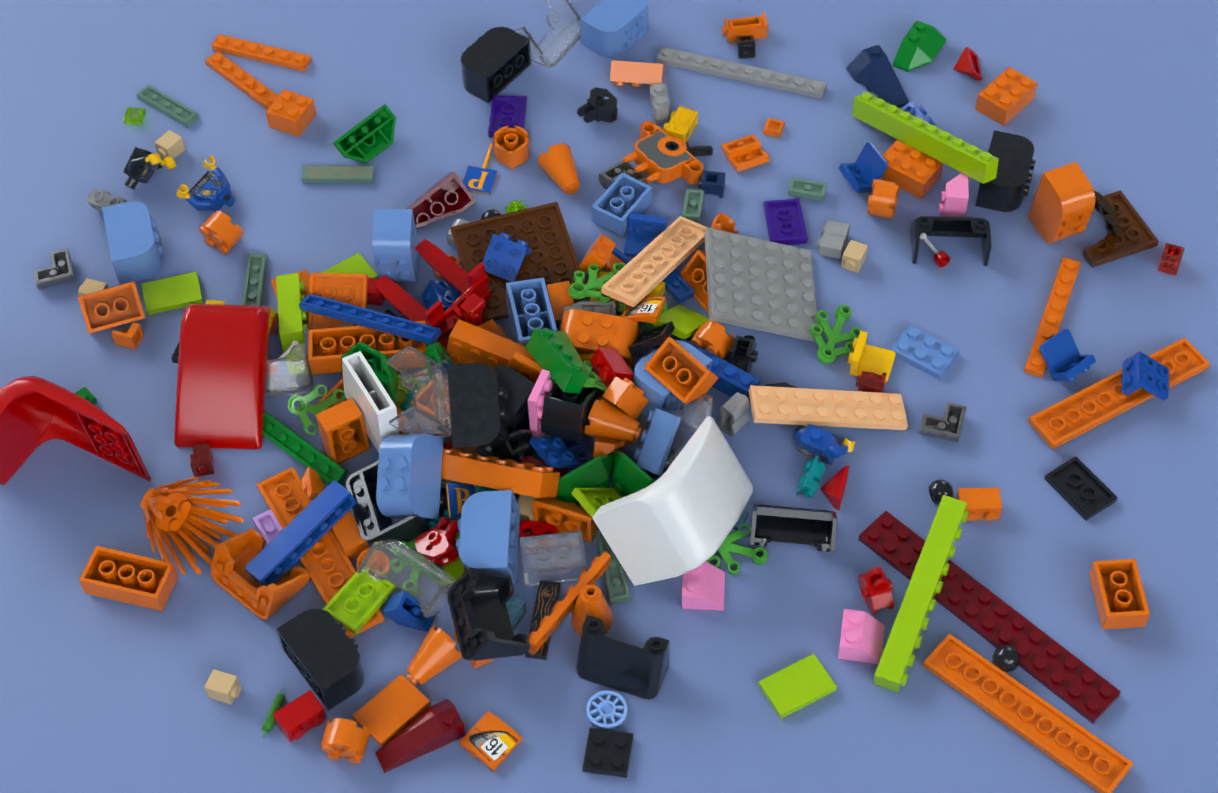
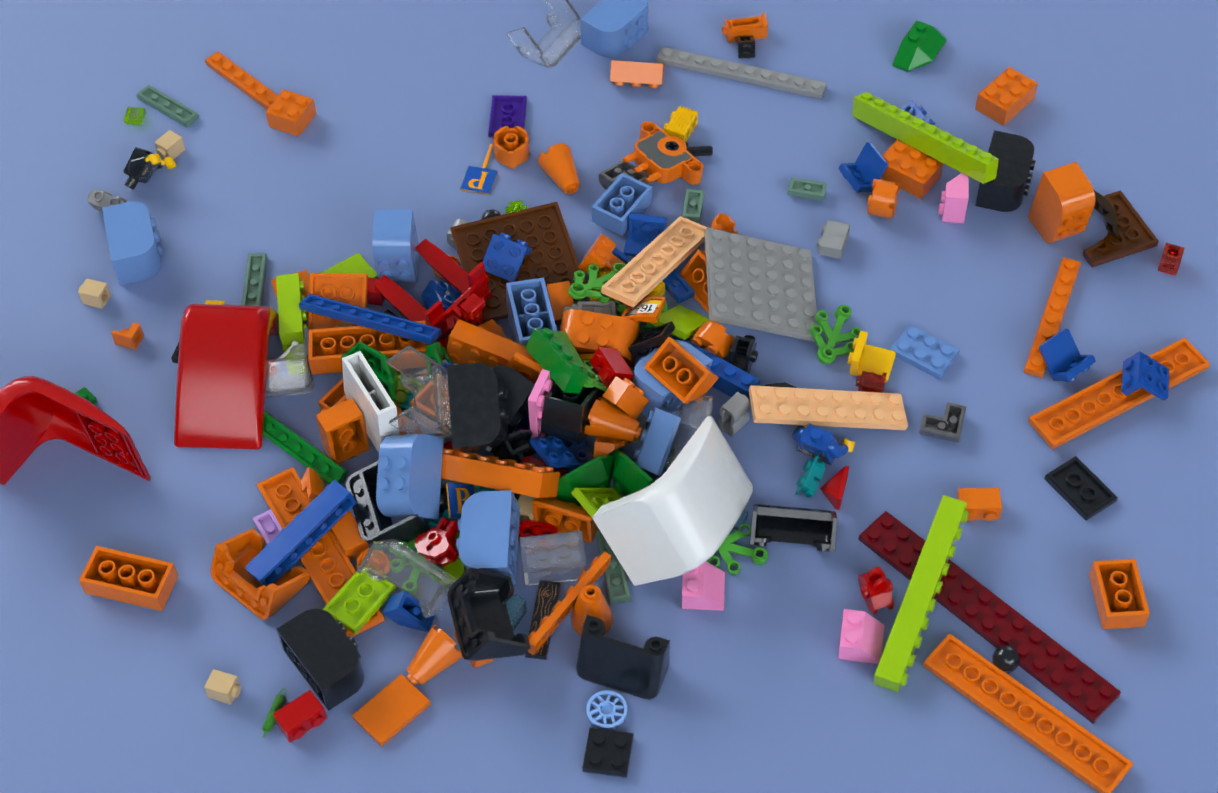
(58, 273): flat silver brick -> none
(111, 307): orange brick -> none
(171, 293): lime tile -> none
(174, 513): orange plant -> none
(202, 460): clear red brick -> none
(210, 191): torso -> none
(221, 232): orange brick -> none
(261, 52): orange plate -> none
(315, 409): bright green plant -> none
(337, 174): sand green tile -> none
(345, 740): orange brick -> none
(368, 136): green wedge -> none
(427, 732): dark red wedge -> none
(442, 200): wedge -> none
(490, 740): slope -> none
(494, 62): black brick -> none
(598, 107): black hinge -> none
(659, 103): light grey brick -> none
(712, 183): dark blue brick -> none
(745, 153): orange slope -> none
(774, 127): orange tile -> none
(785, 221): dark purple tile -> none
(797, 686): lime tile -> none
(854, 256): tan brick -> none
(877, 74): dark blue wedge -> none
(938, 489): black piece -> none
(940, 258): red hinge -> none
(951, 228): black windscreen -> none
(969, 64): red slope -> none

